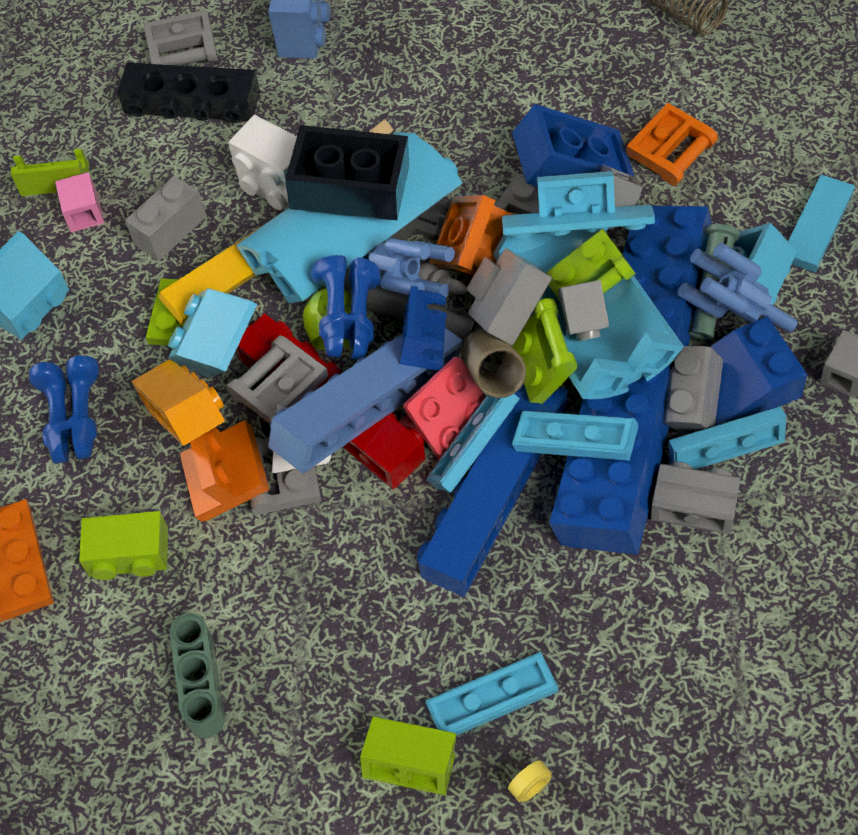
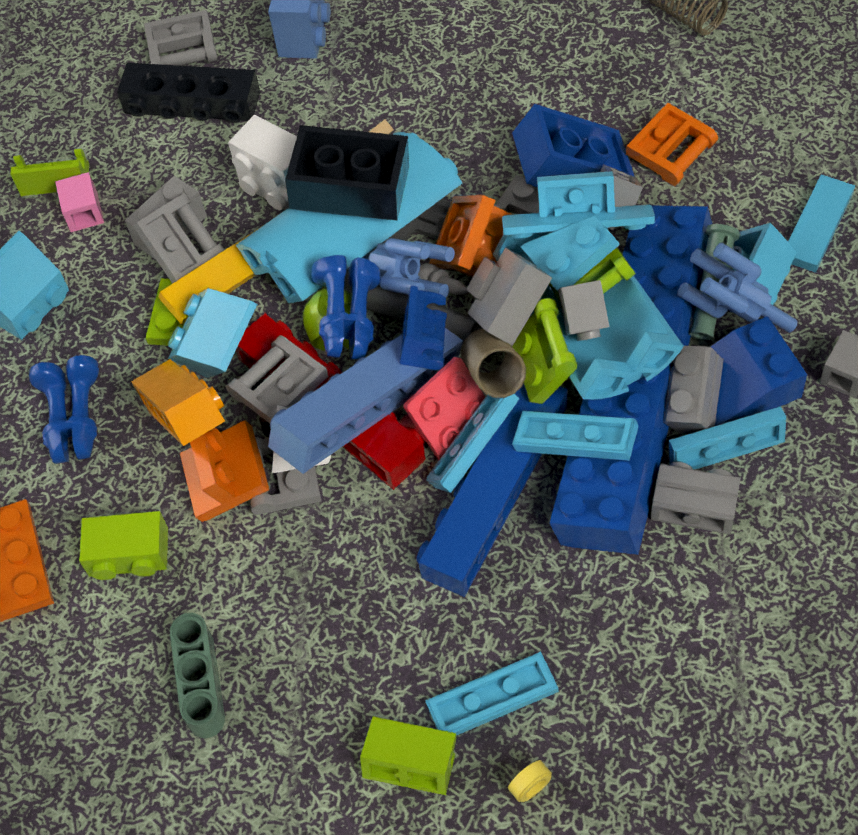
(170, 243): none -> light grey plate
(571, 251): none -> medium azure wing

